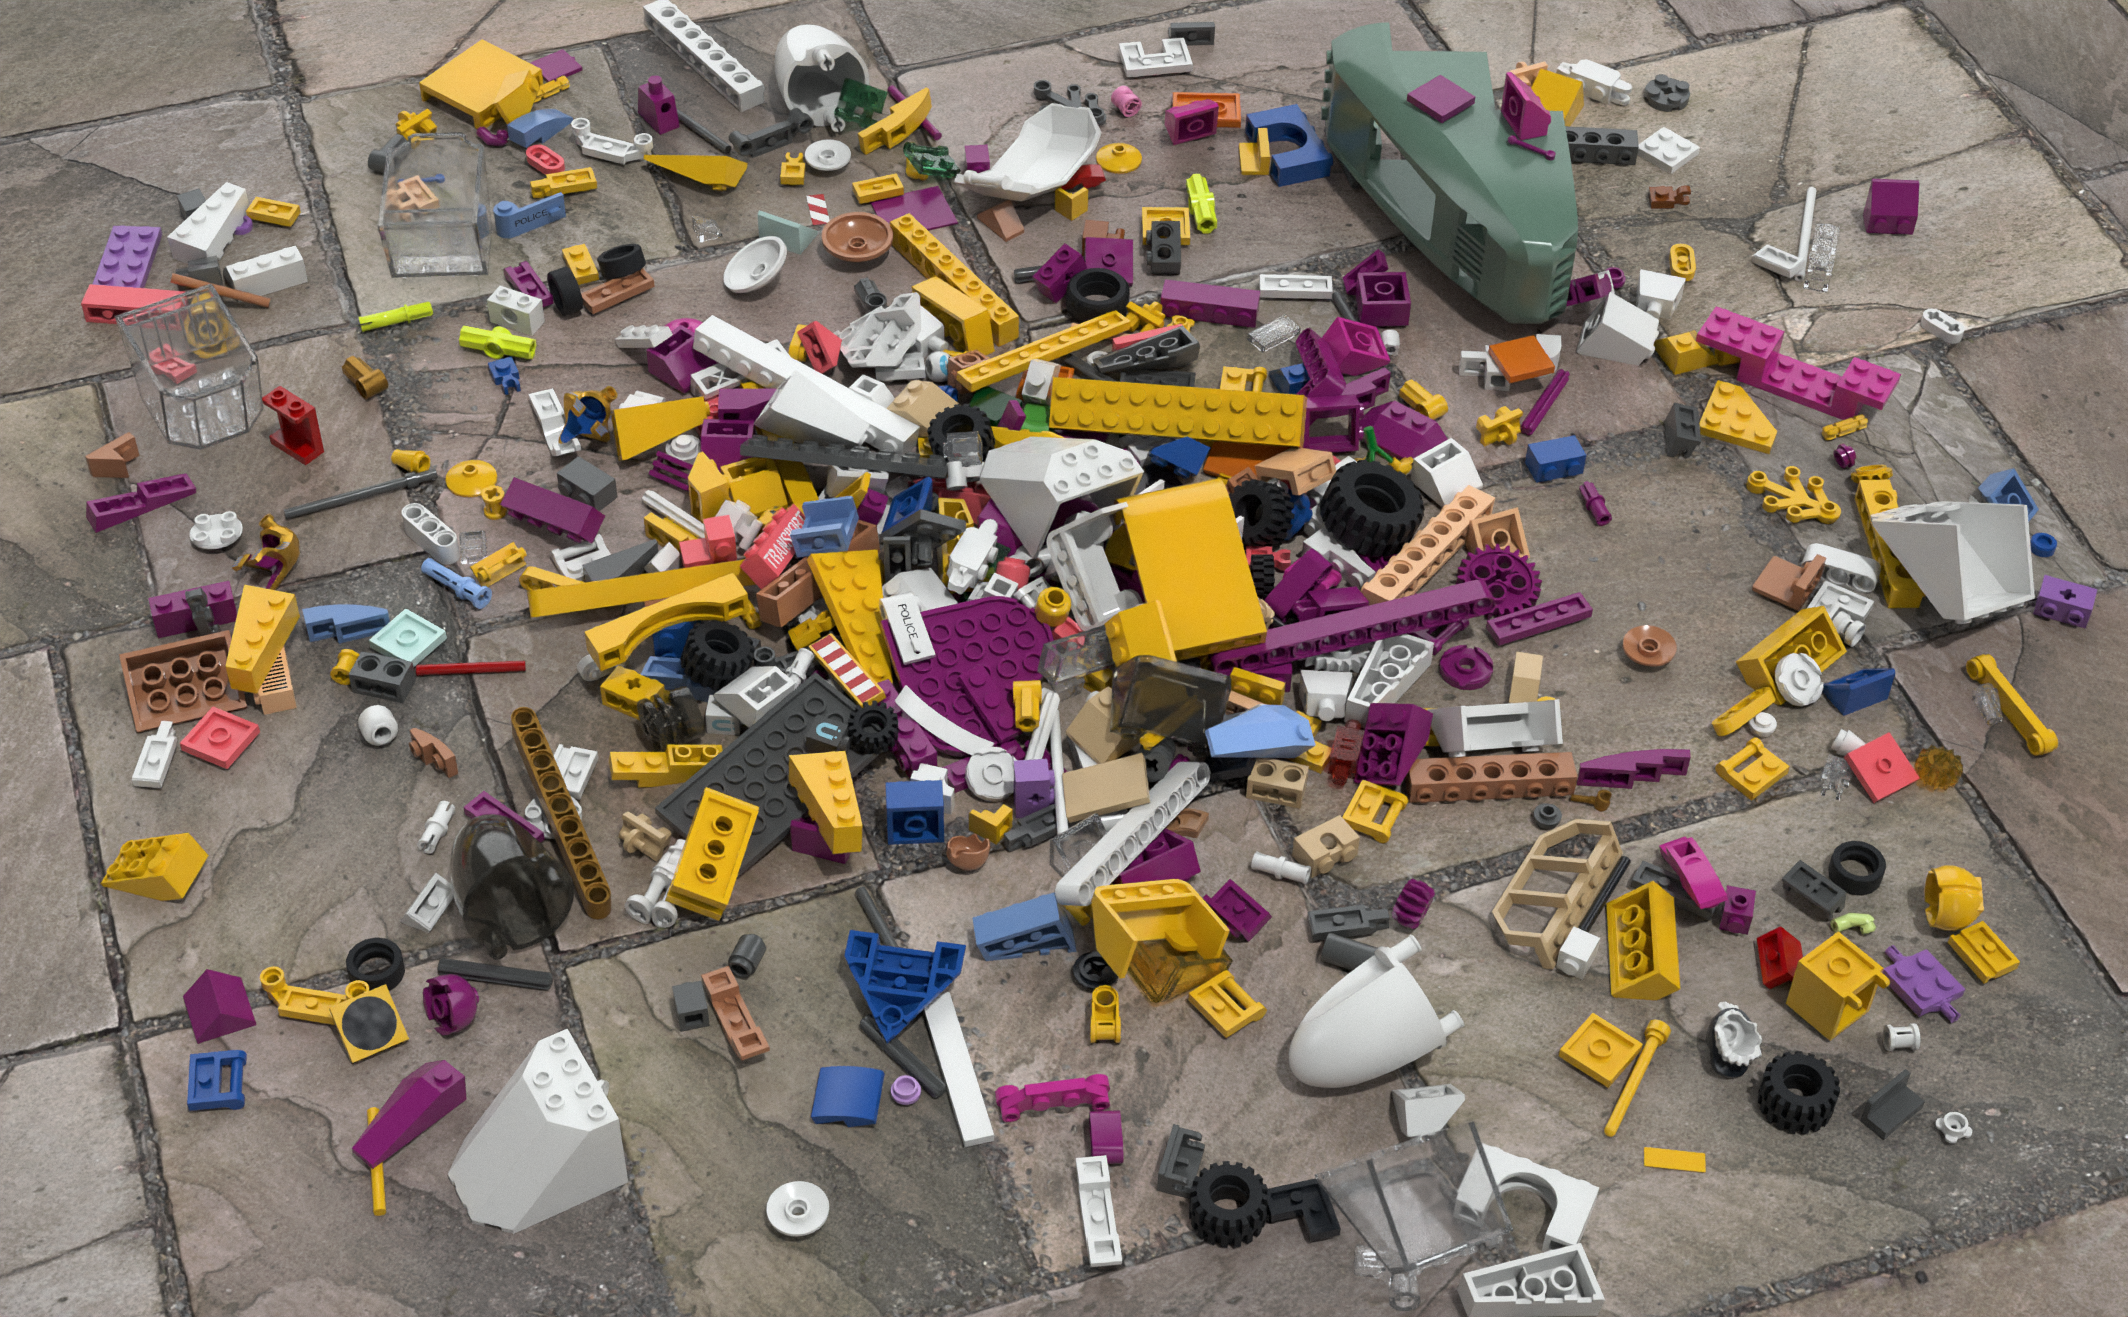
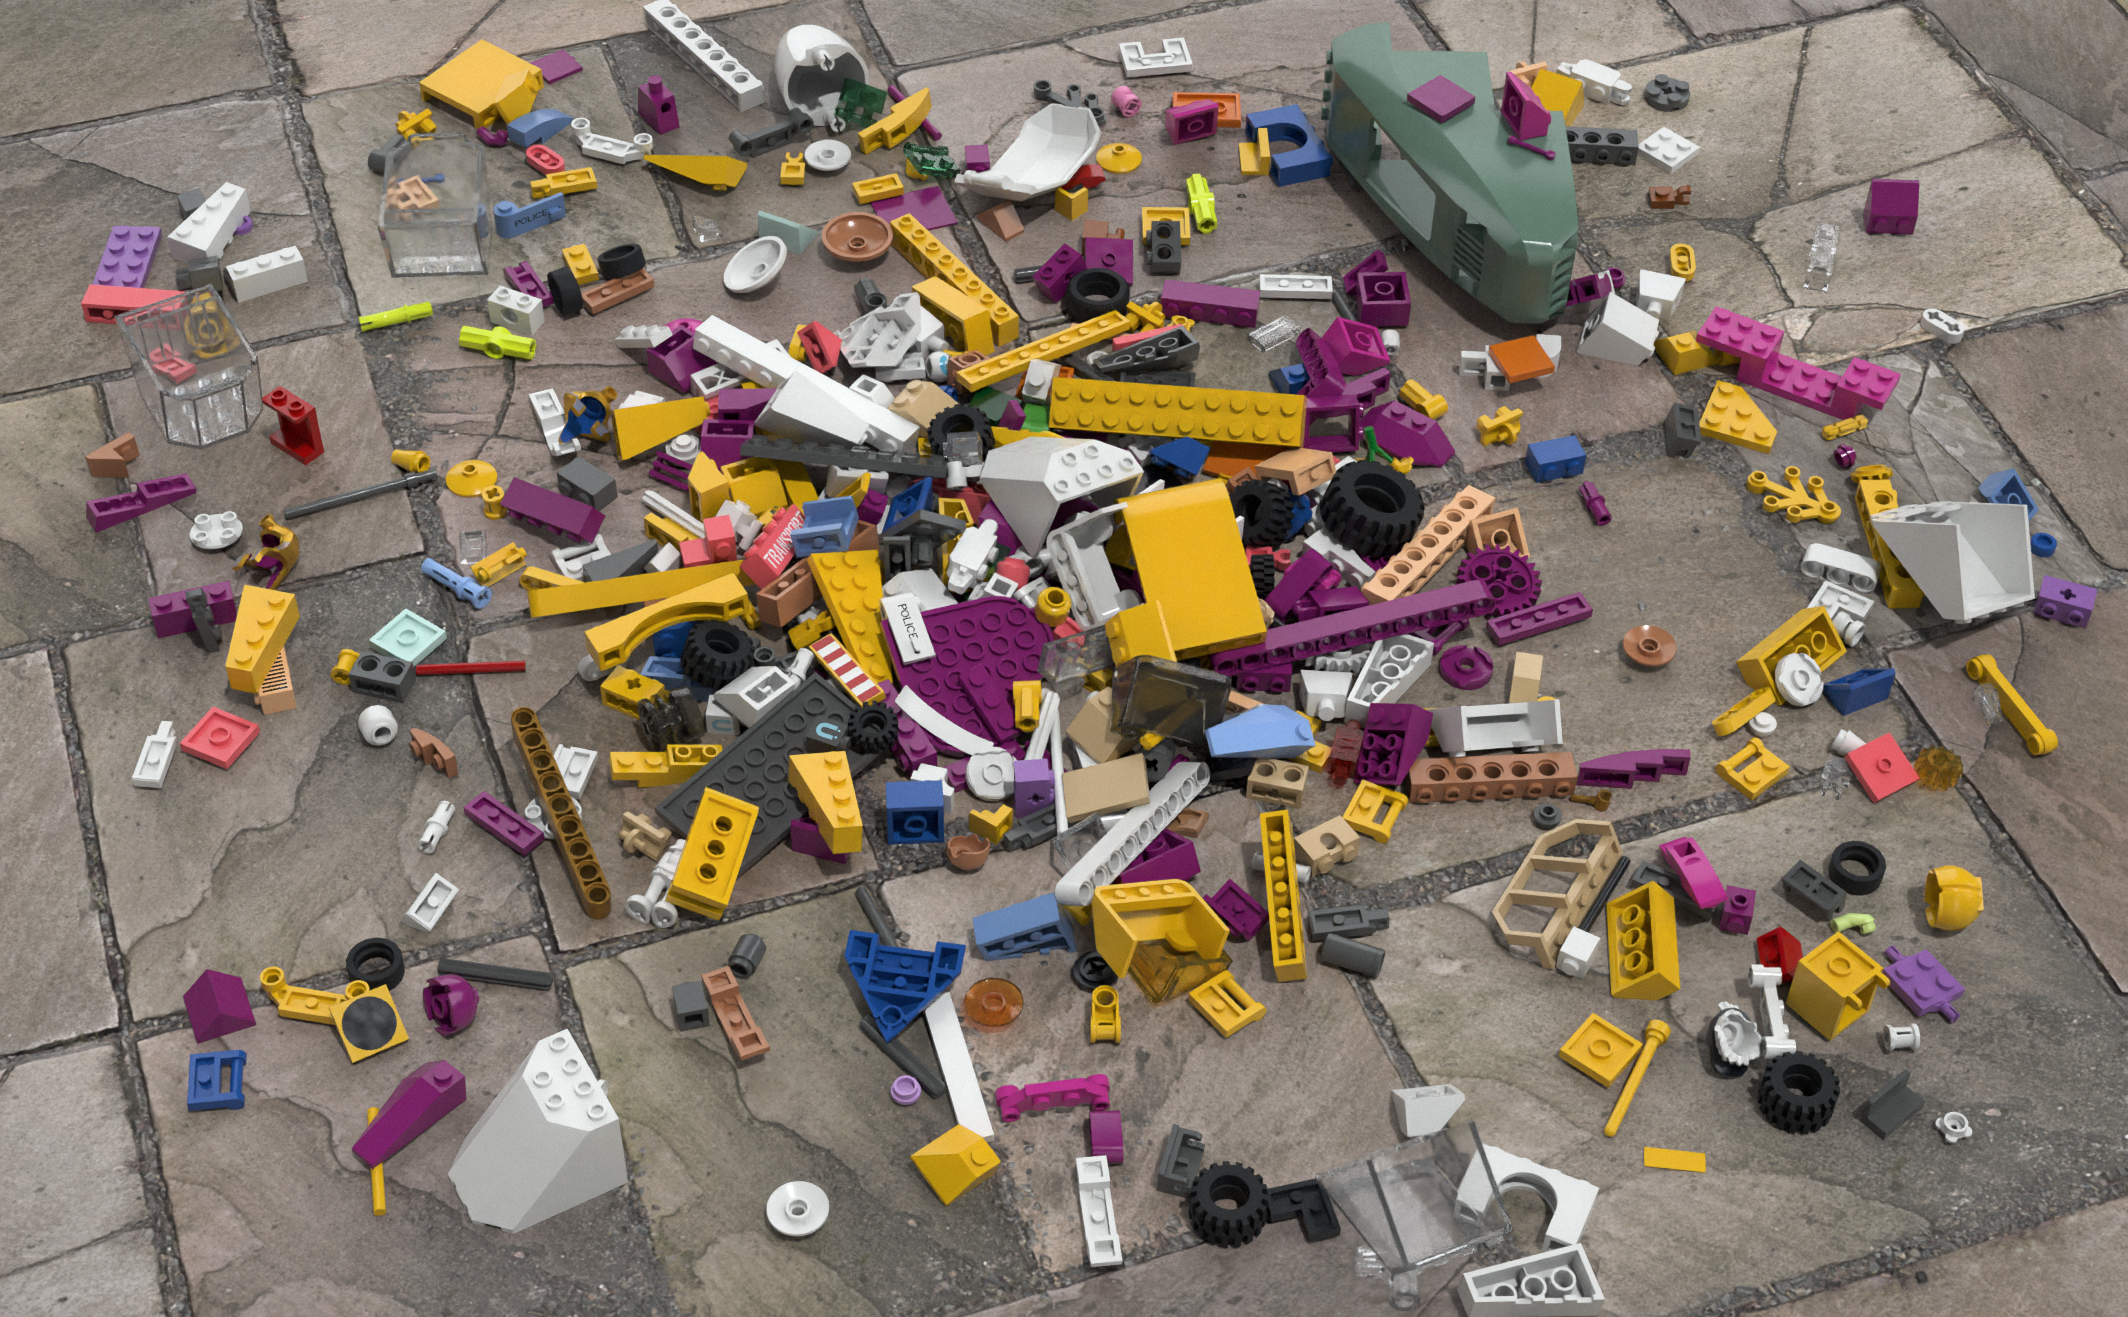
(156, 867): yellow slope -> none
(180, 681): nougat slope -> none
(221, 290): nougat bar -> none
(273, 211): yellow plate -> none
(344, 621): medium blue slope -> none
(367, 381): pearl gold piece -> none
(430, 533): white beam -> none
(505, 373): blue plate -> none
(507, 885): clear smoke windscreen -> none
(552, 87): yellow axle -> none
(703, 132): dark grey bar -> none
(818, 209): sticker -> none
(848, 1095): blue slope -> none
(956, 1163): none -> yellow slope
(993, 993): none -> clear orange dish
(1193, 32): dark grey panel -> none
(1236, 378): yellow plate -> none
(1257, 687): yellow plate -> none
(1283, 896): none -> yellow brick
(1369, 1024): white windscreen -> none
(1413, 903): magenta gear -> none
(1445, 472): white slope -> none
(1544, 402): magenta axle -> none
(1772, 1010): none -> white plate
(1778, 261): white plate -> none
(1789, 582): nougat bracket -> none
(1806, 230): white piece -> none
(1983, 952): yellow plate -> none

